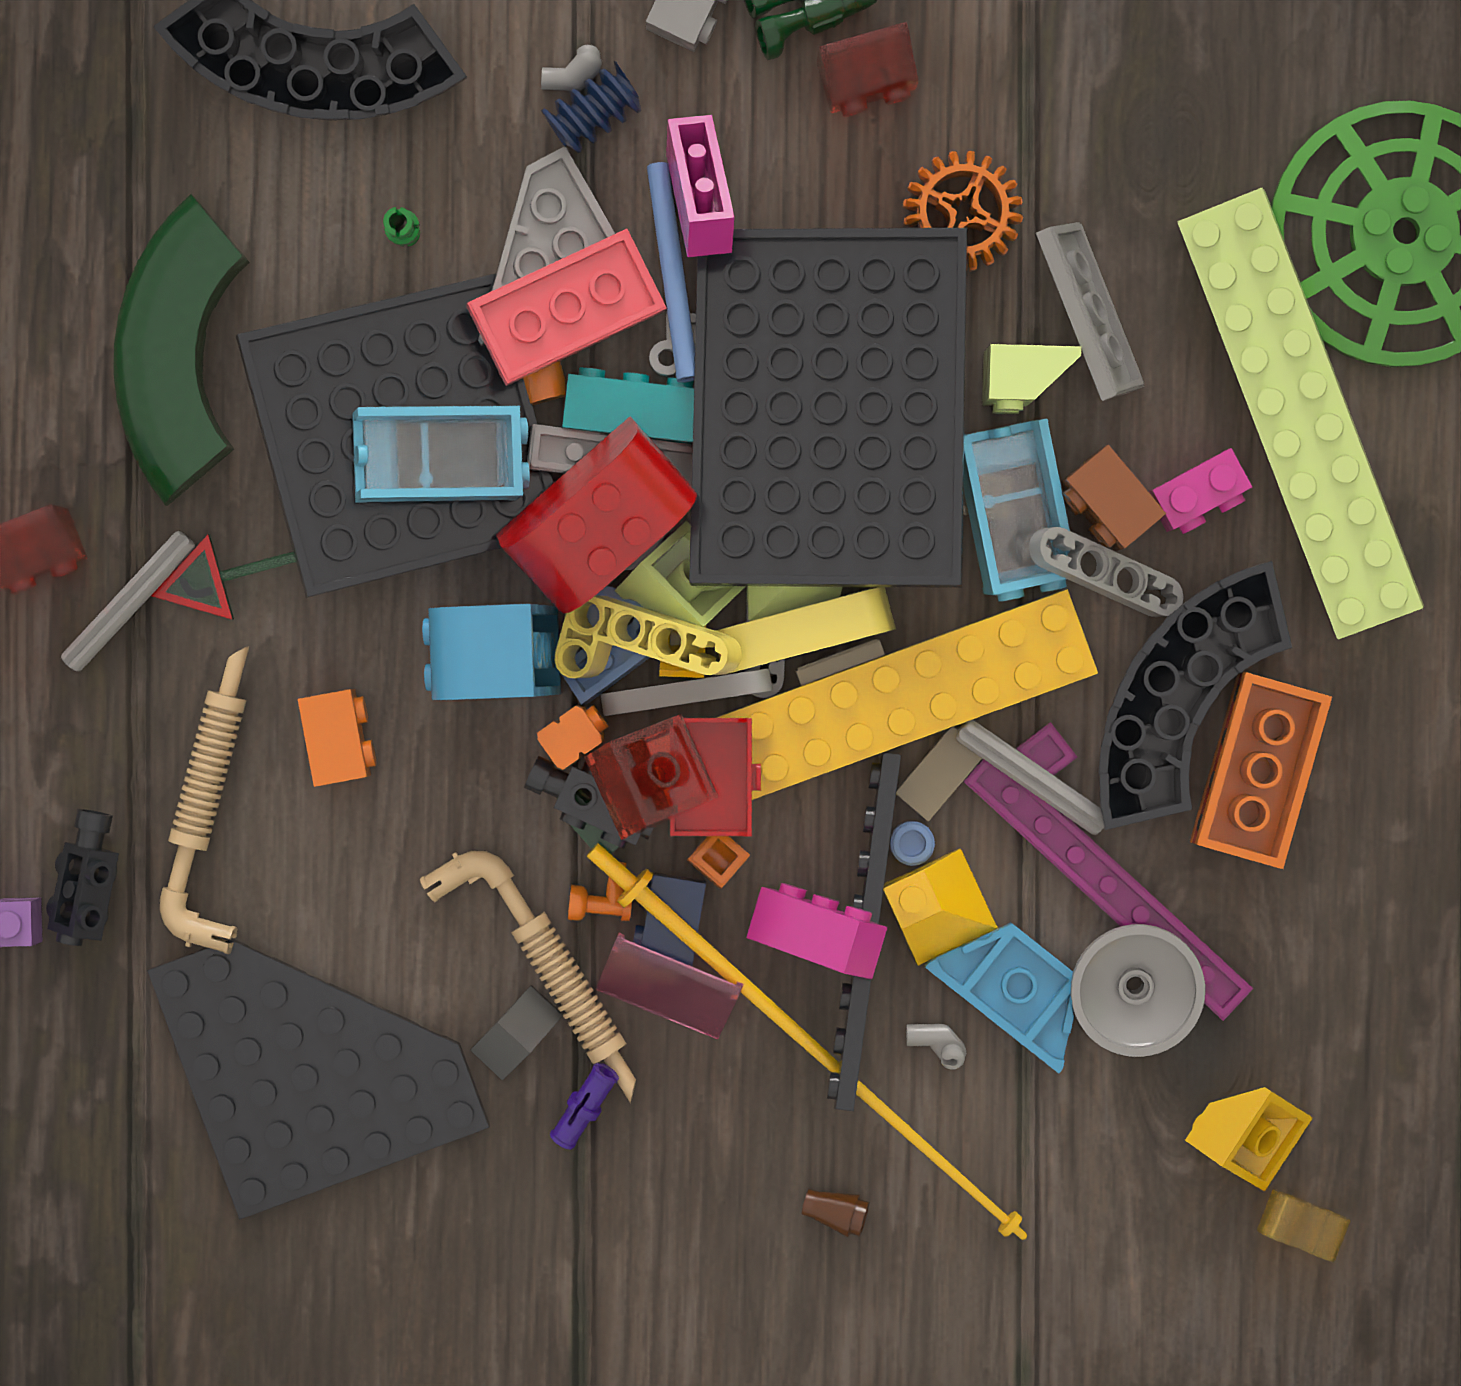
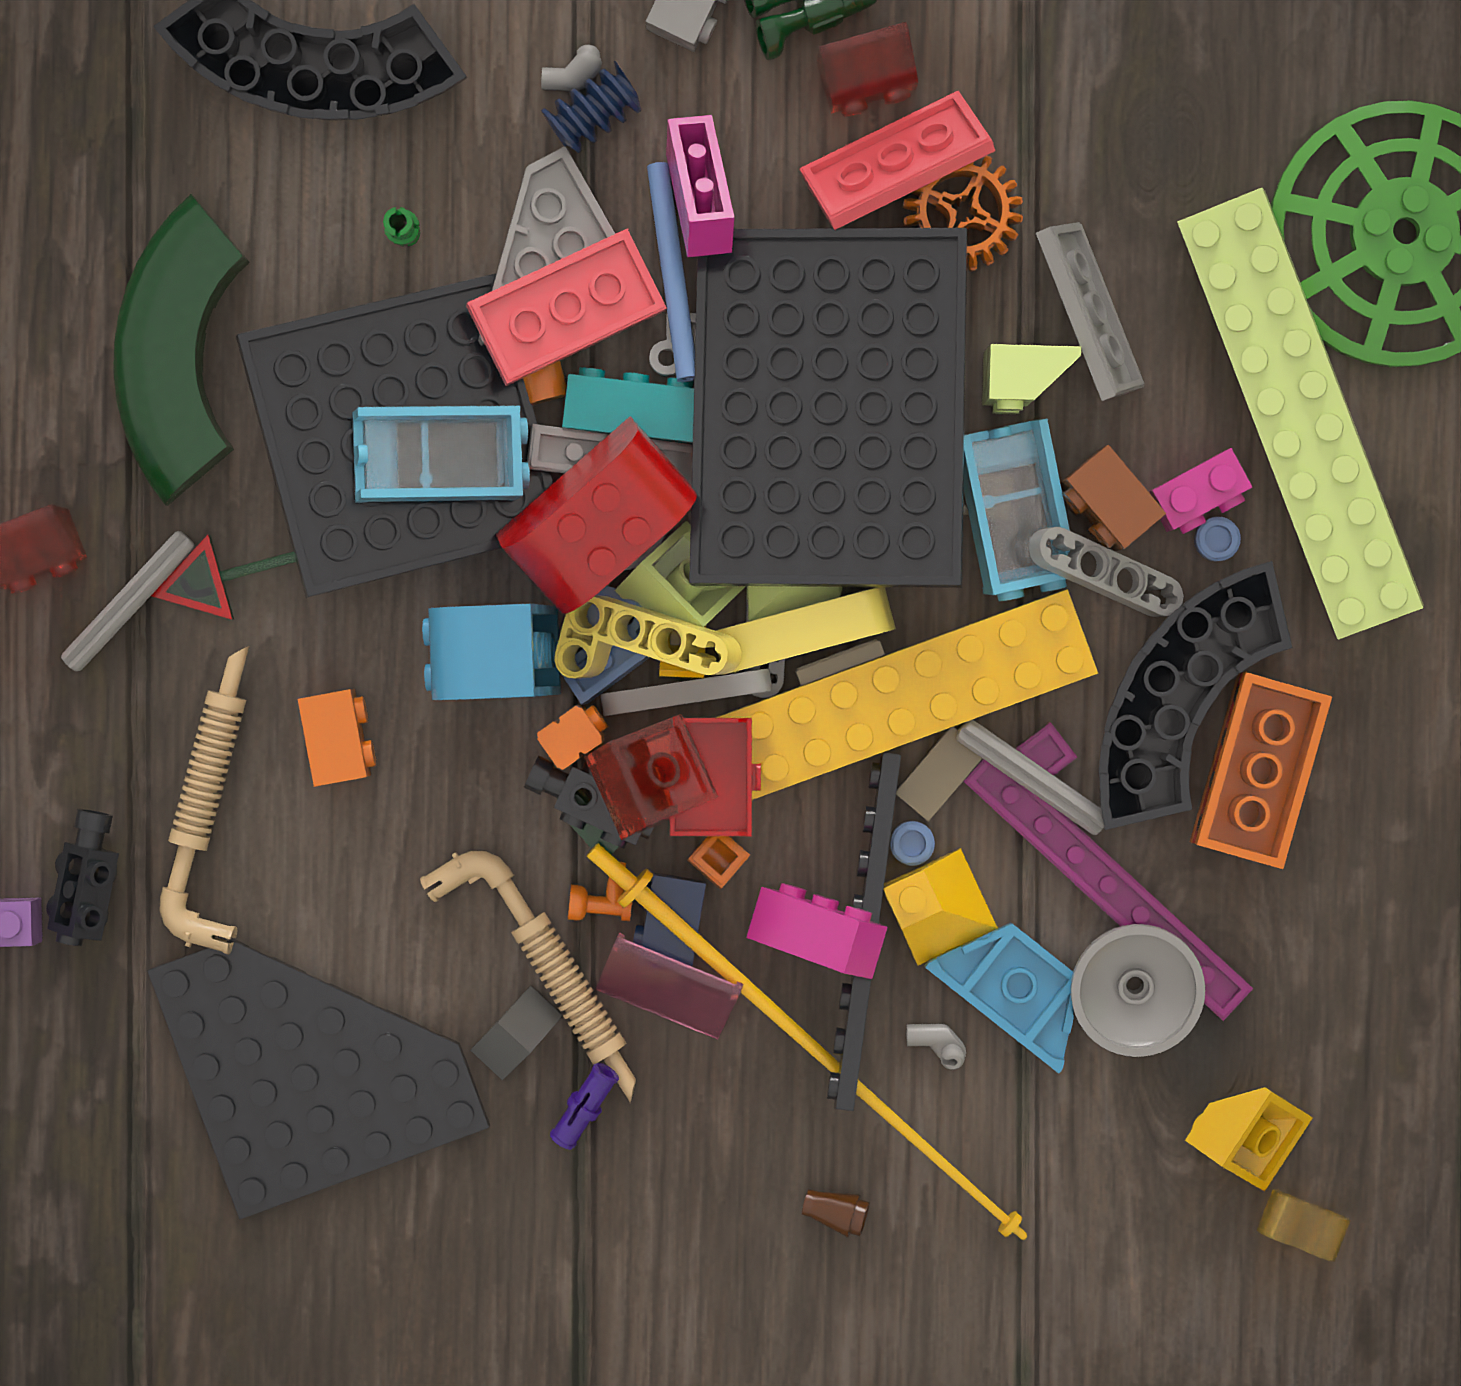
(897, 160): none -> coral tile
(1217, 539): none -> medium blue tile

